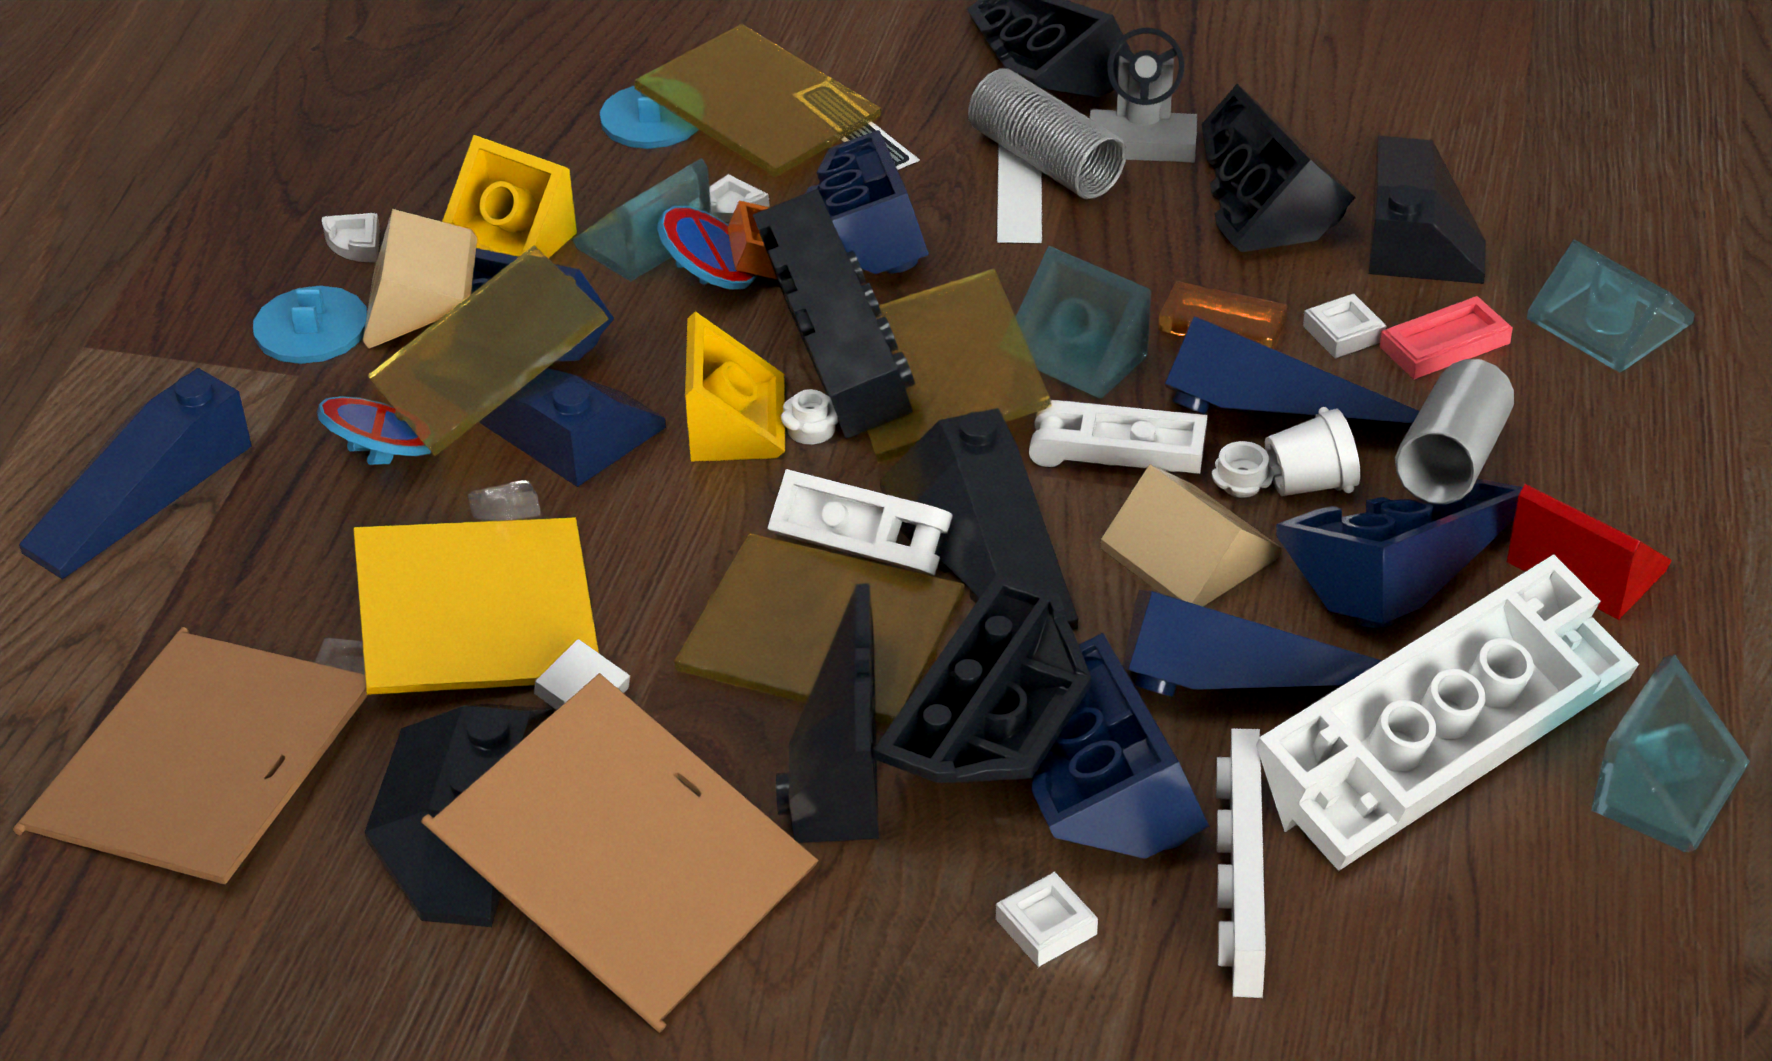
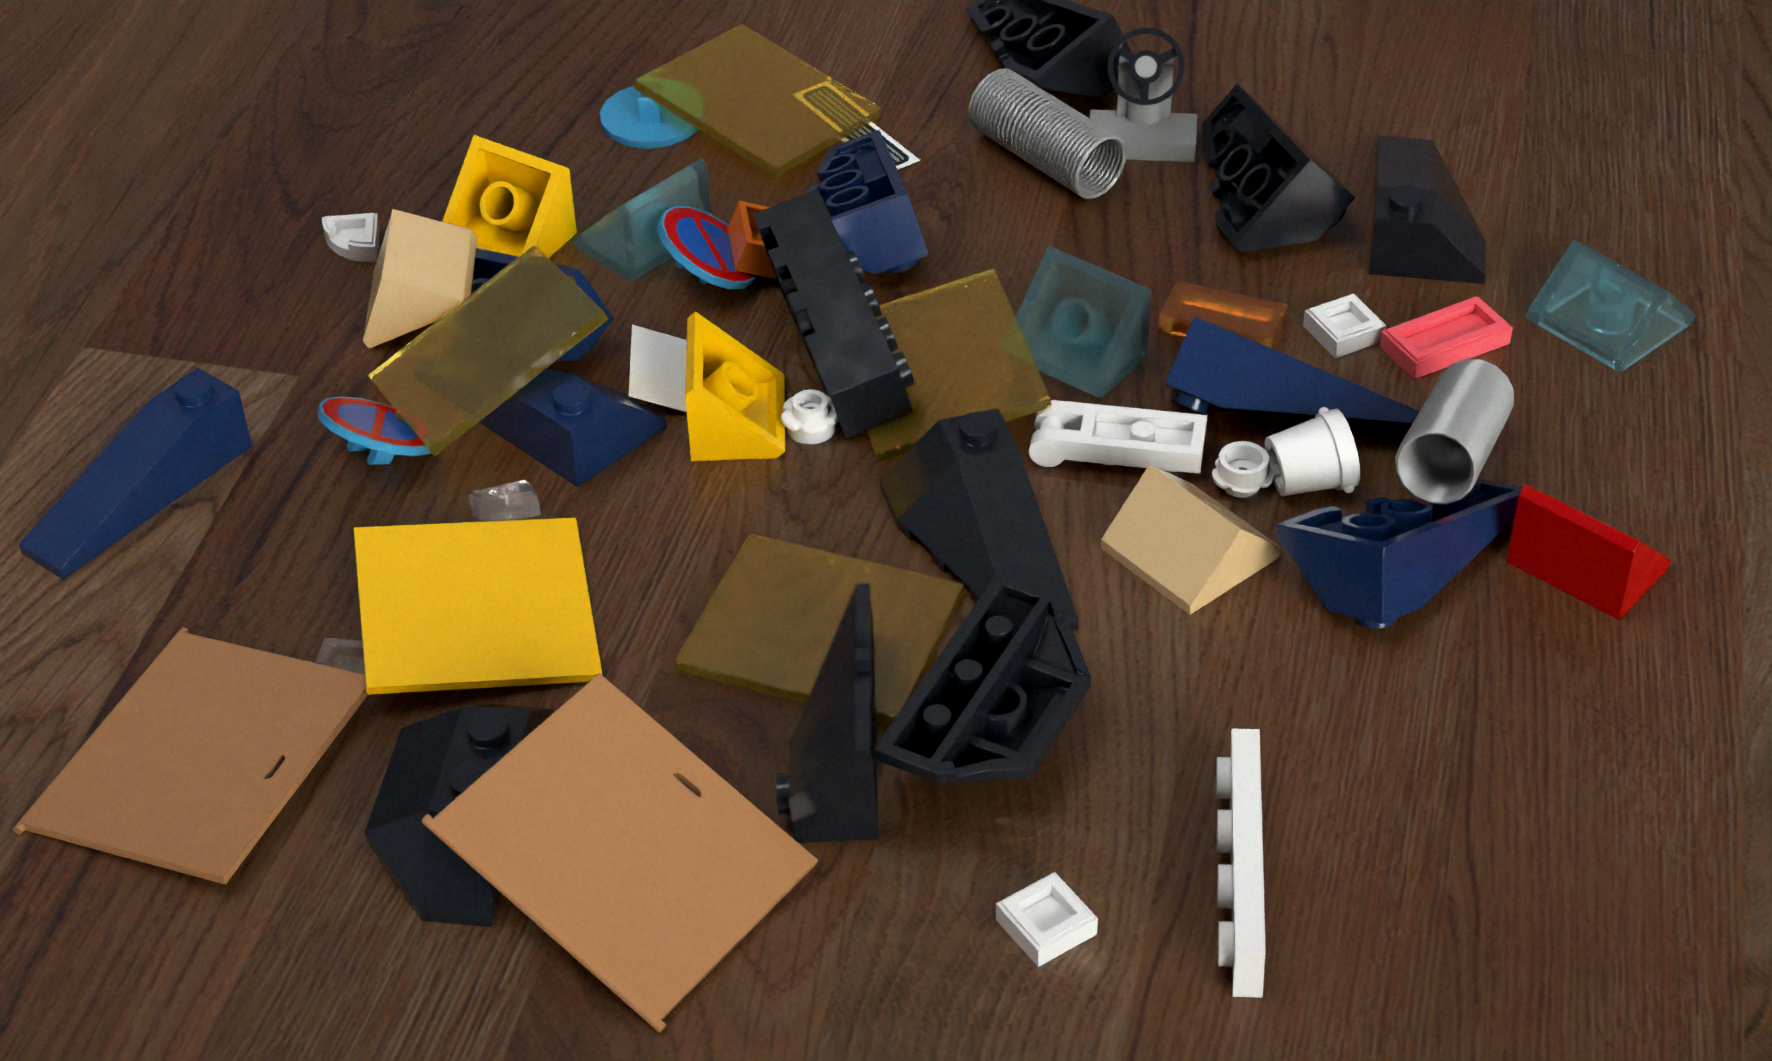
(310, 324): dark azure piece -> none
(573, 671): white tile -> none
(658, 368): none -> white sticker
(727, 193): white tile -> none
(858, 521): white plate -> none
(1018, 200): white sticker -> none
(1113, 772): dark blue wedge -> none
(1214, 650): dark blue wedge -> none
(1441, 712): white slope -> none
(1669, 762): clear light blue slope -> none

